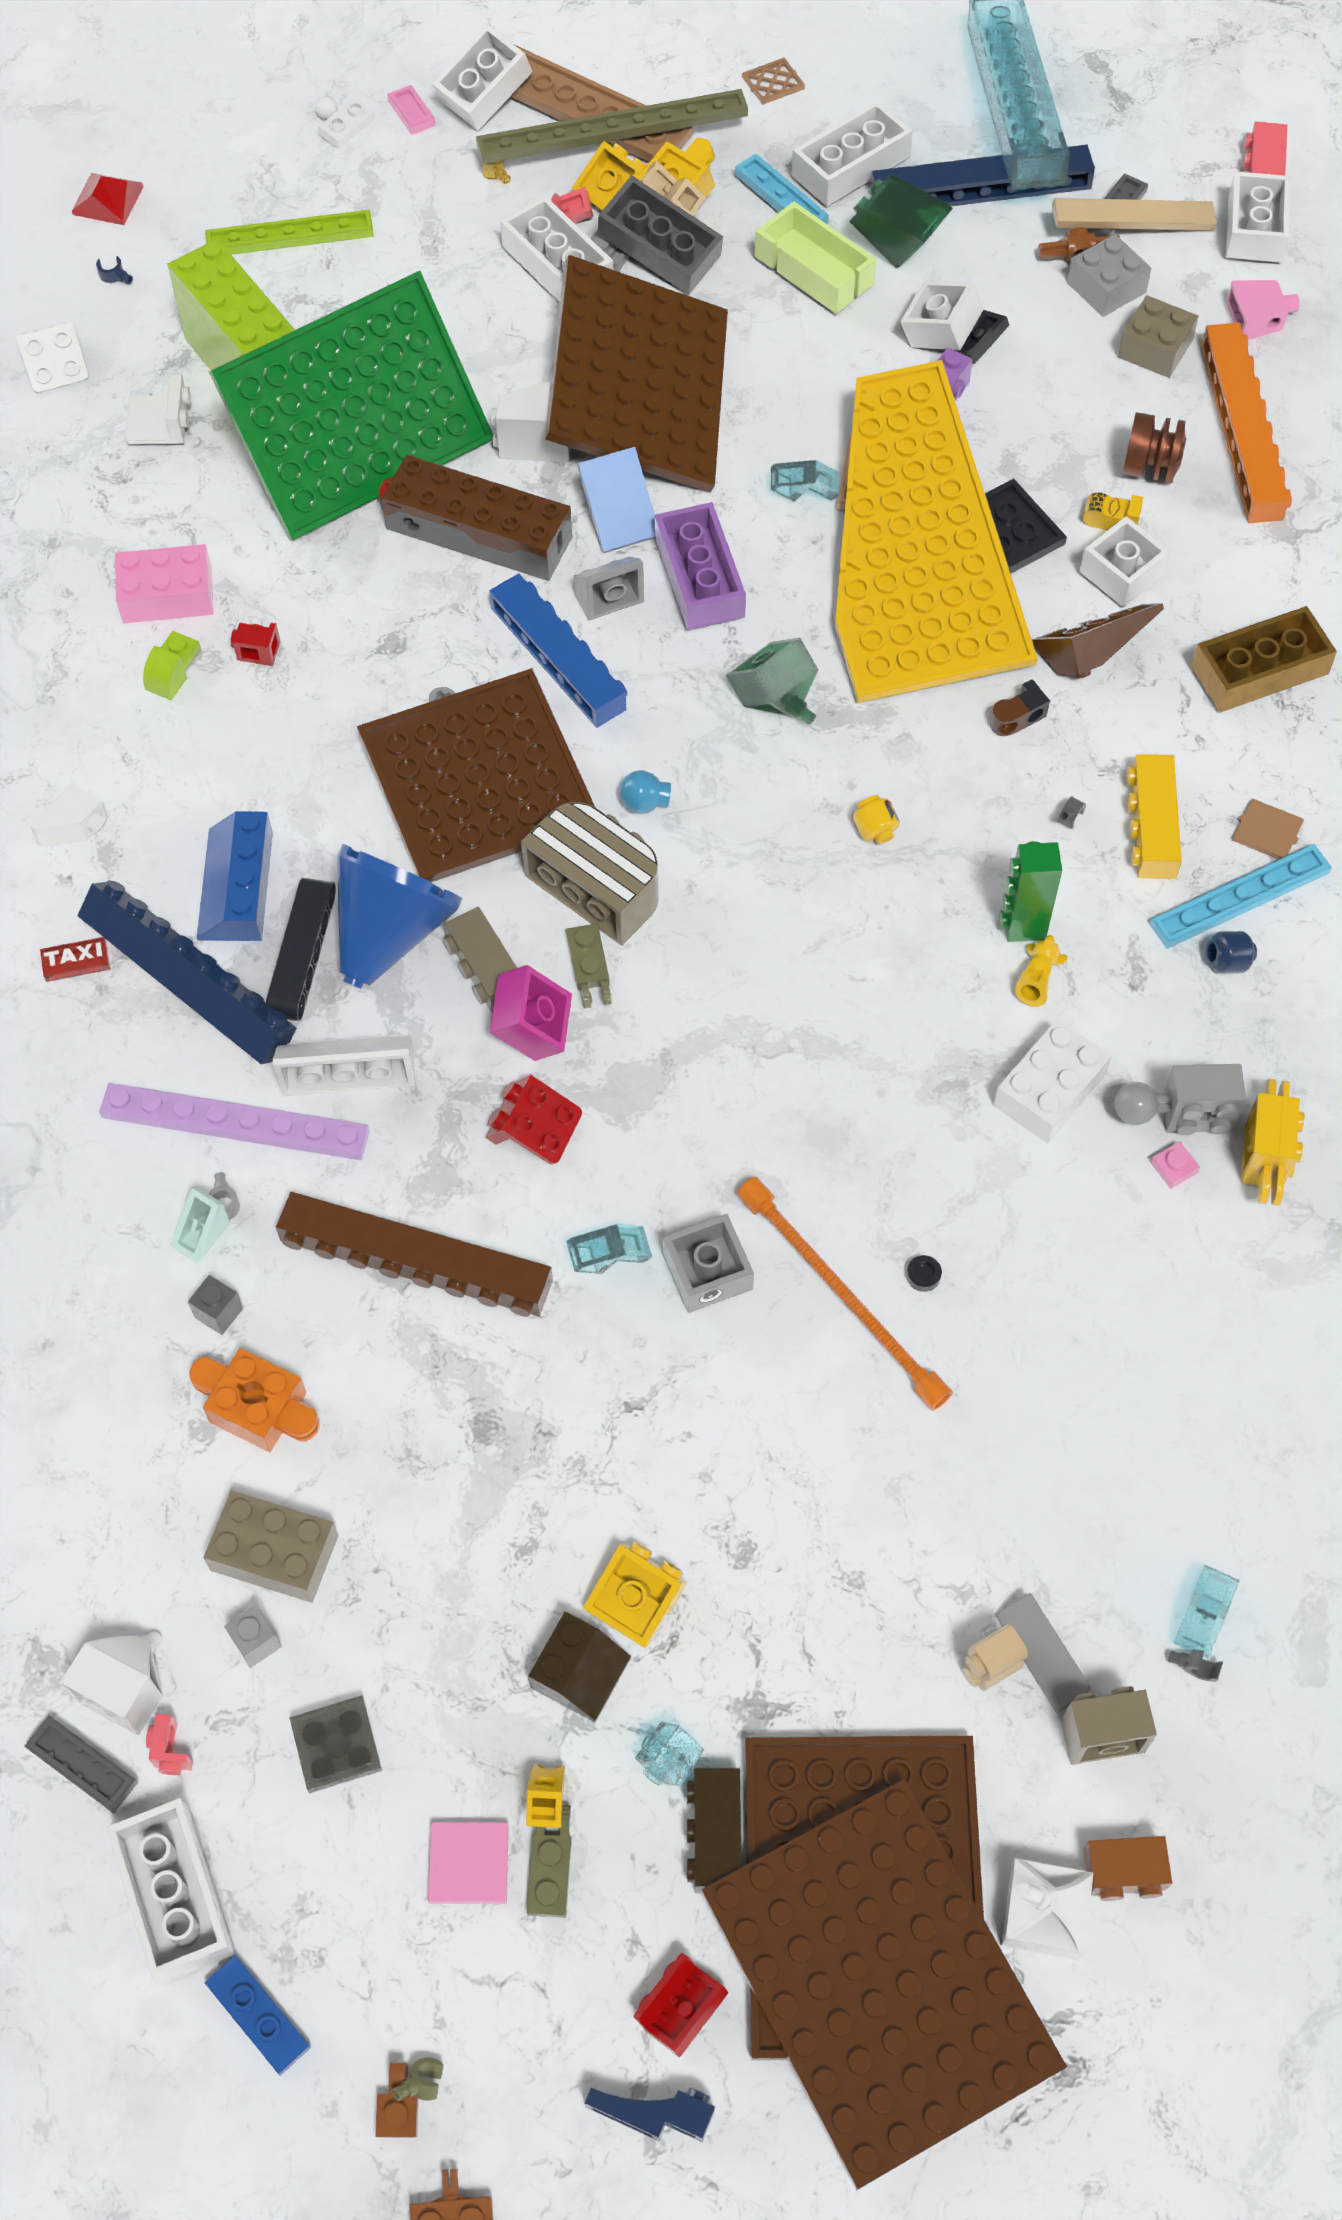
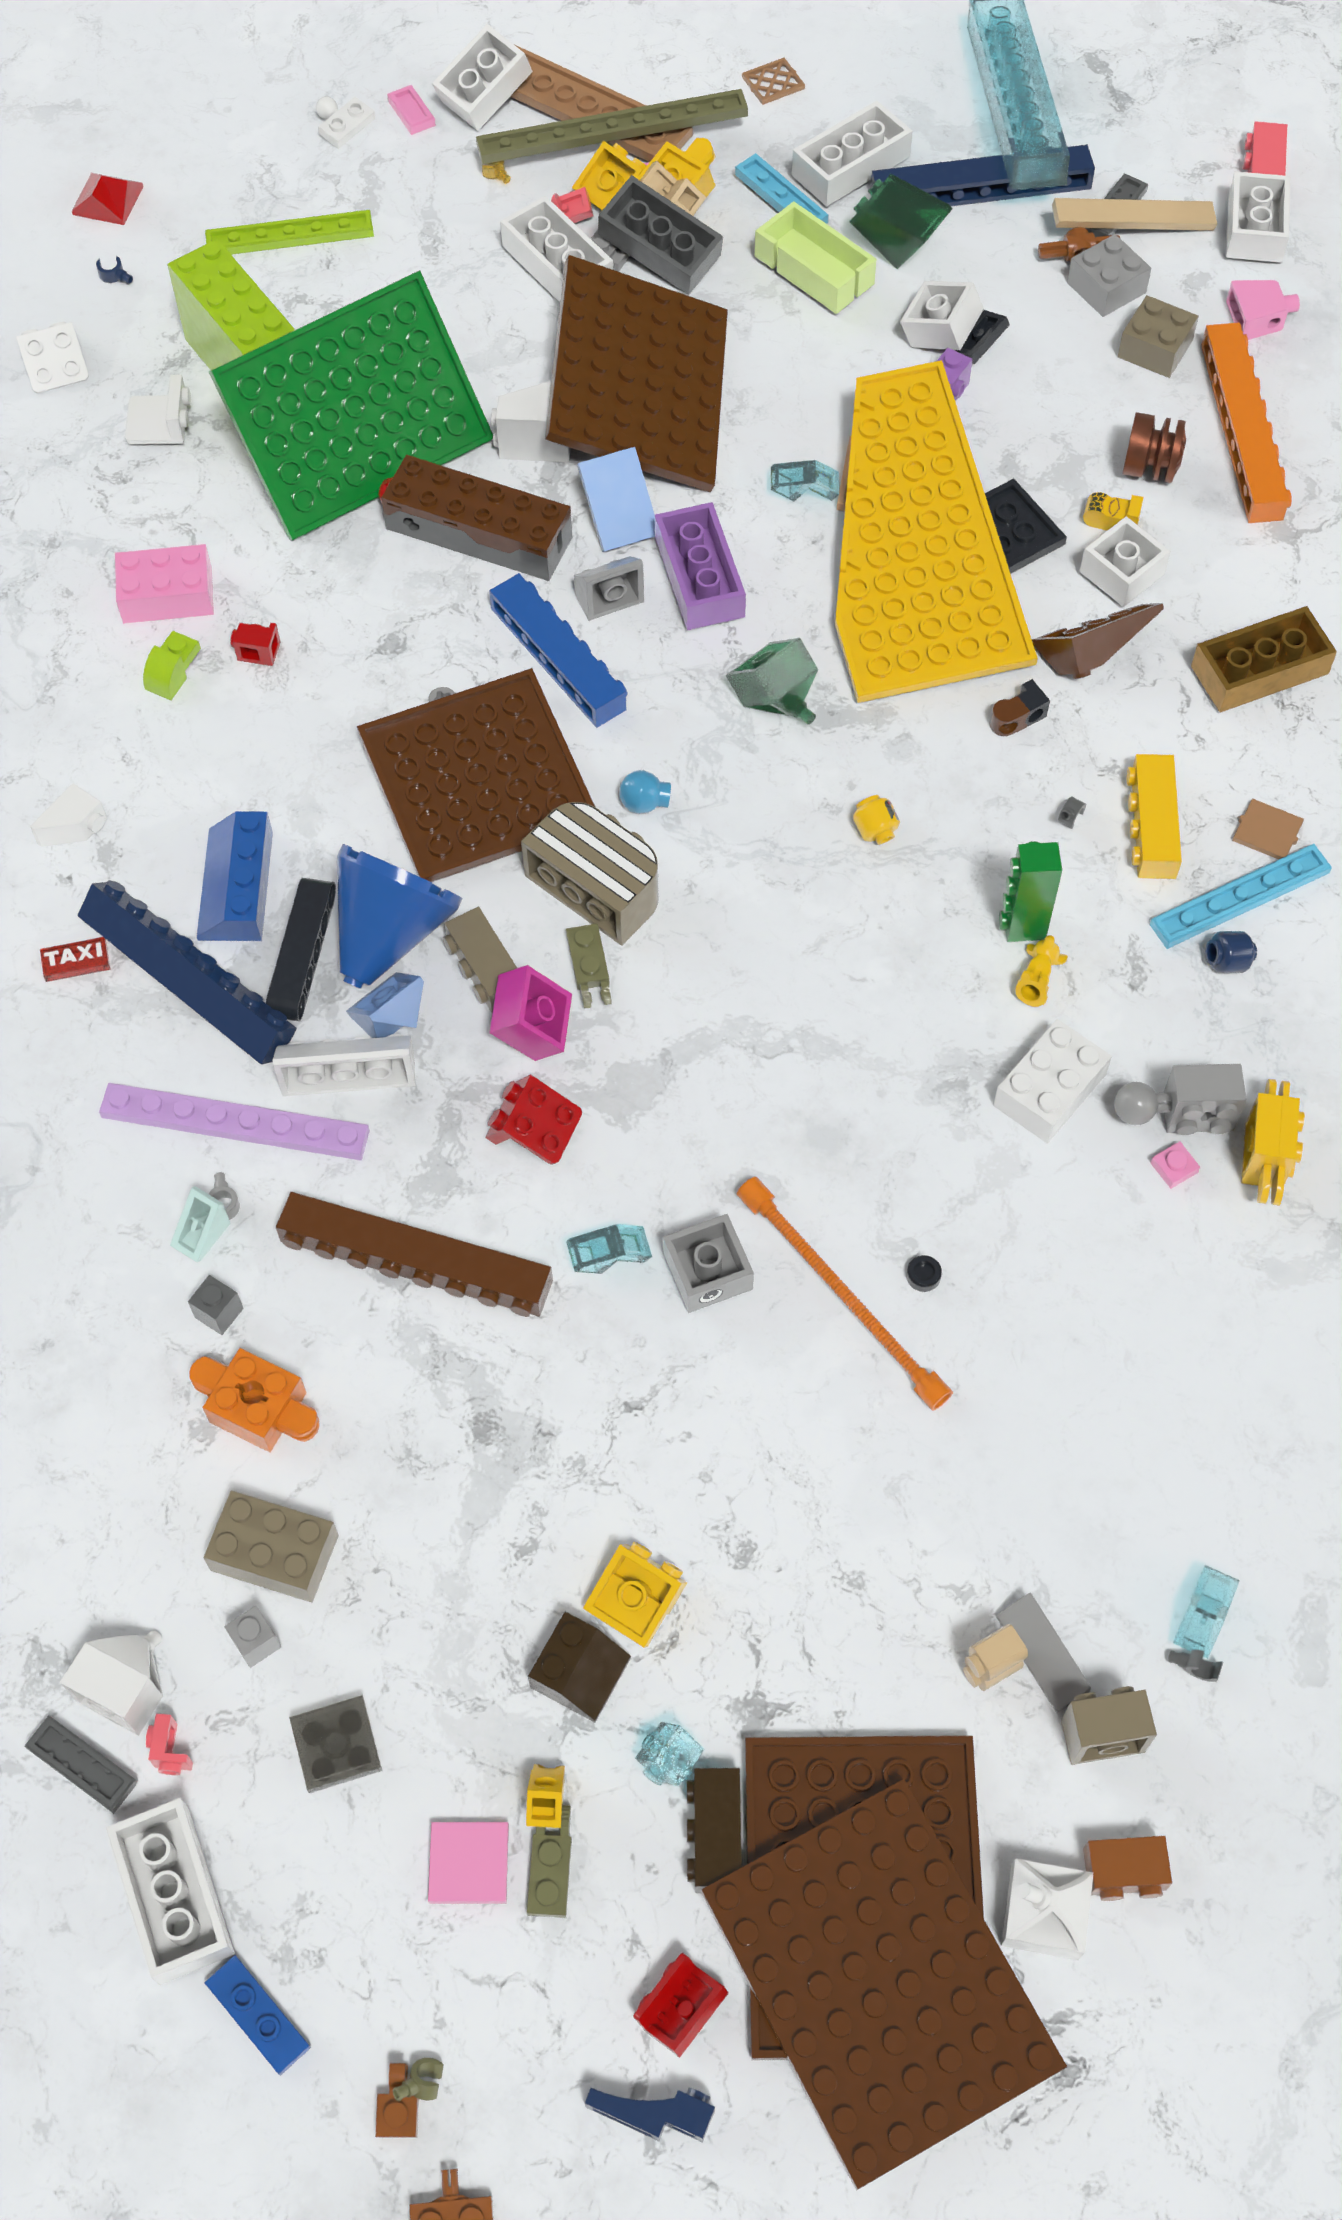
(389, 1006): none -> medium blue slope

